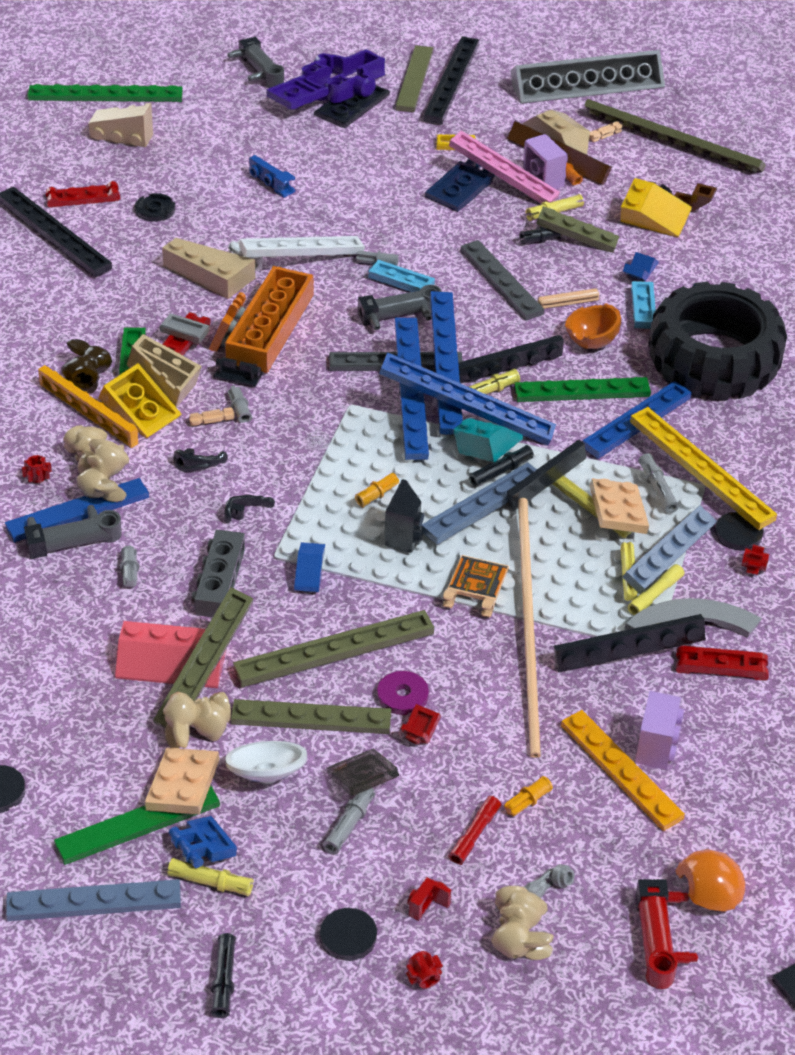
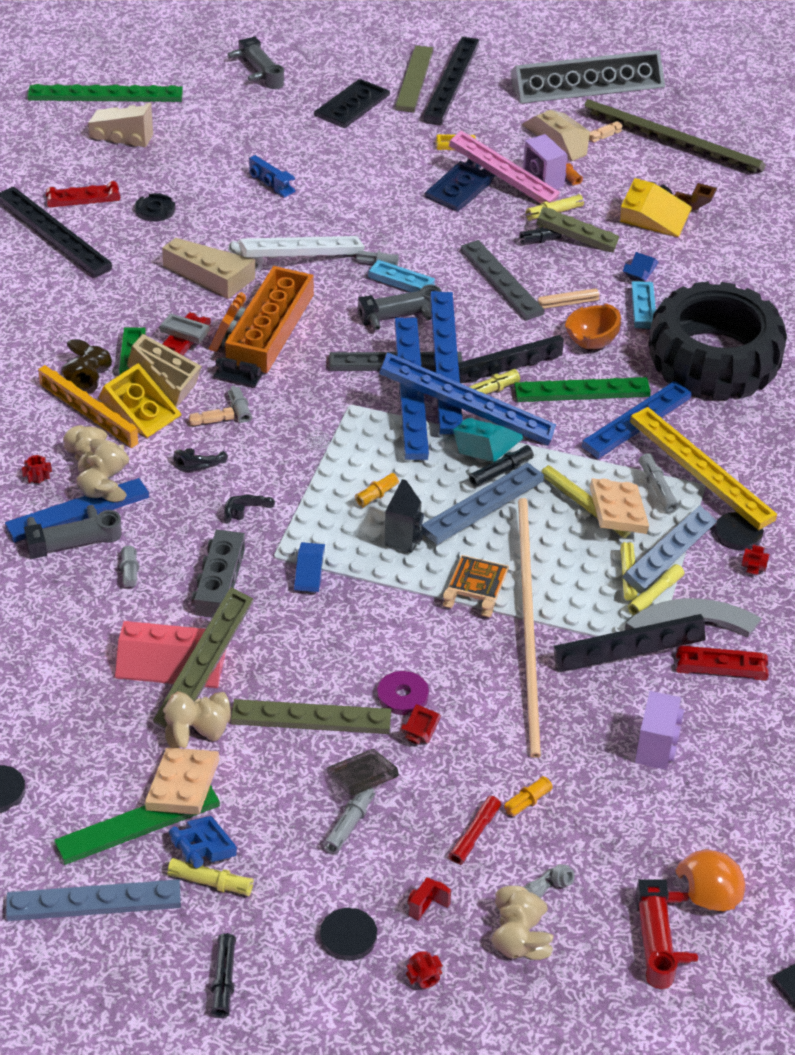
(266, 760): white dish -> none
(317, 84): dark purple piece -> none
(333, 648): olive plate -> none
(547, 474): black tile -> none
(582, 163): reddish brown tile -> none
(623, 770): light orange plate -> none

